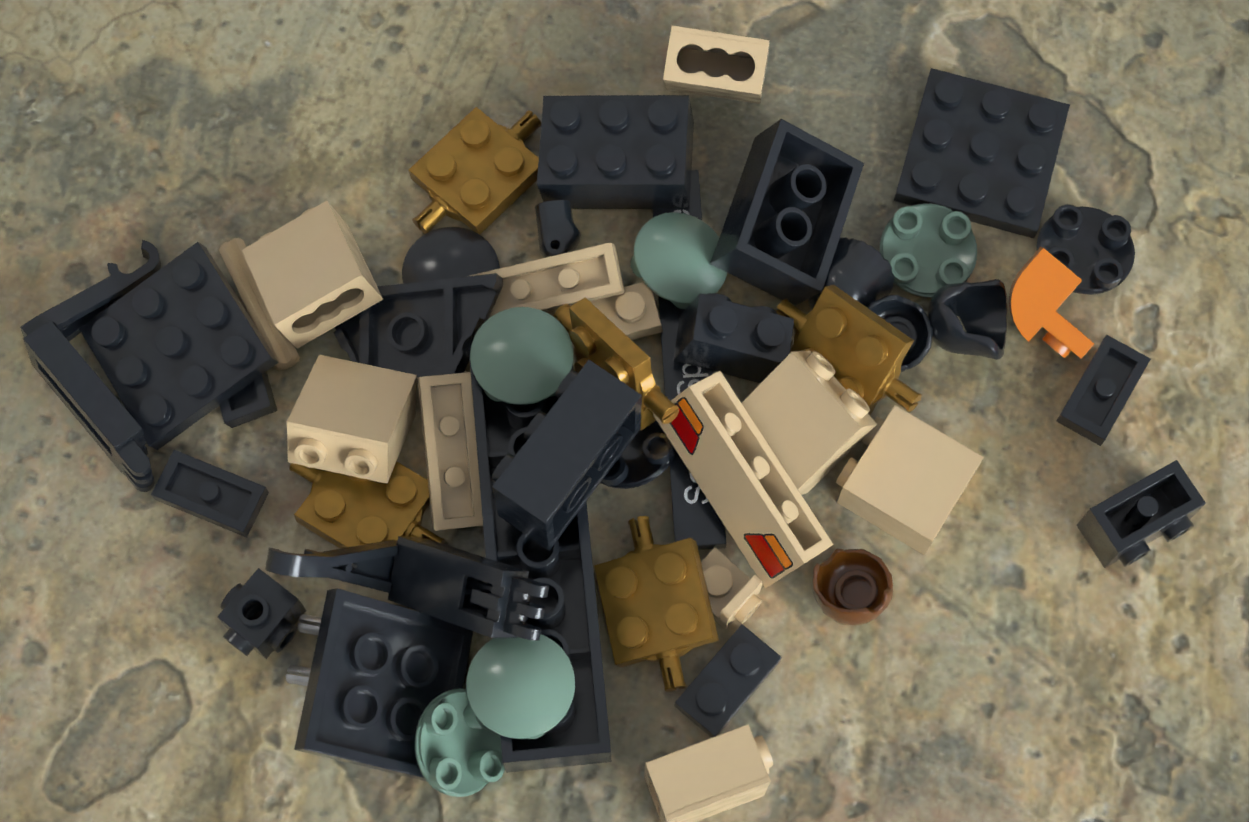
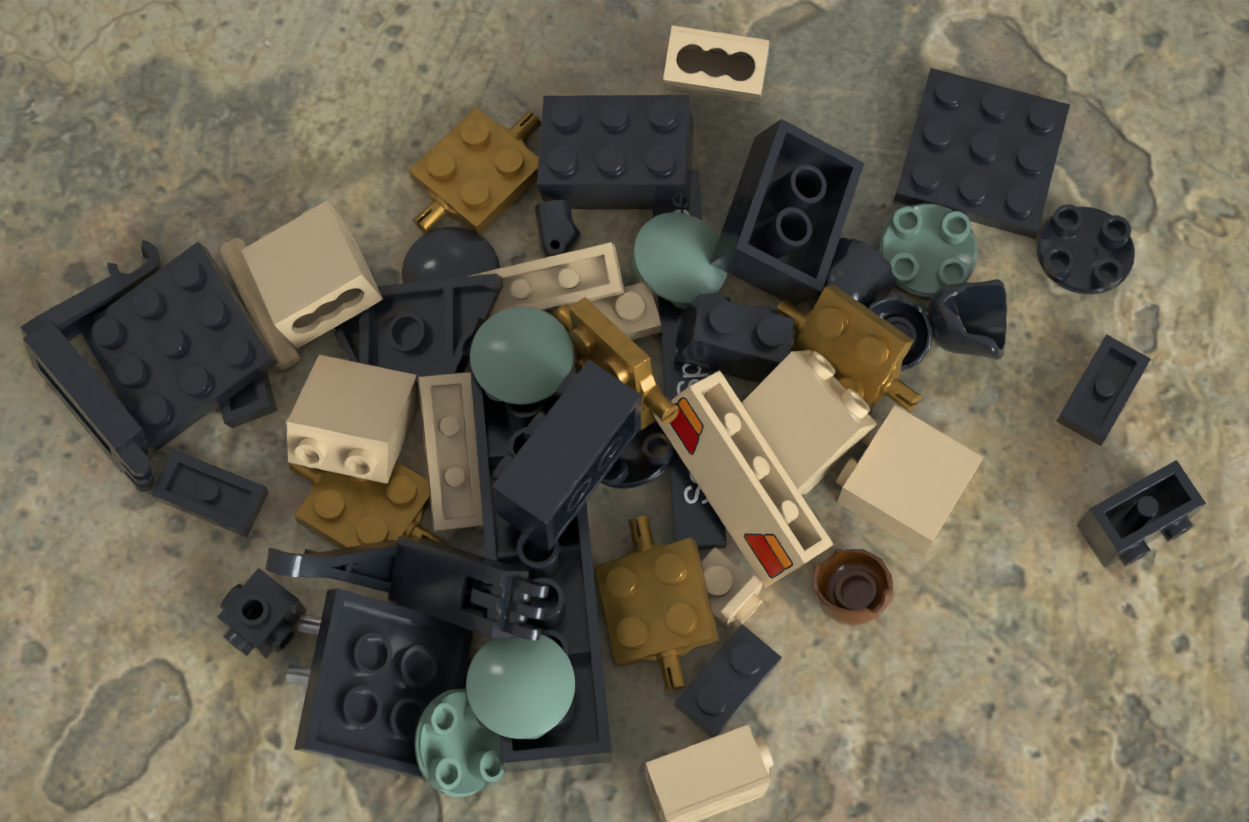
(1037, 295): orange brick -> none

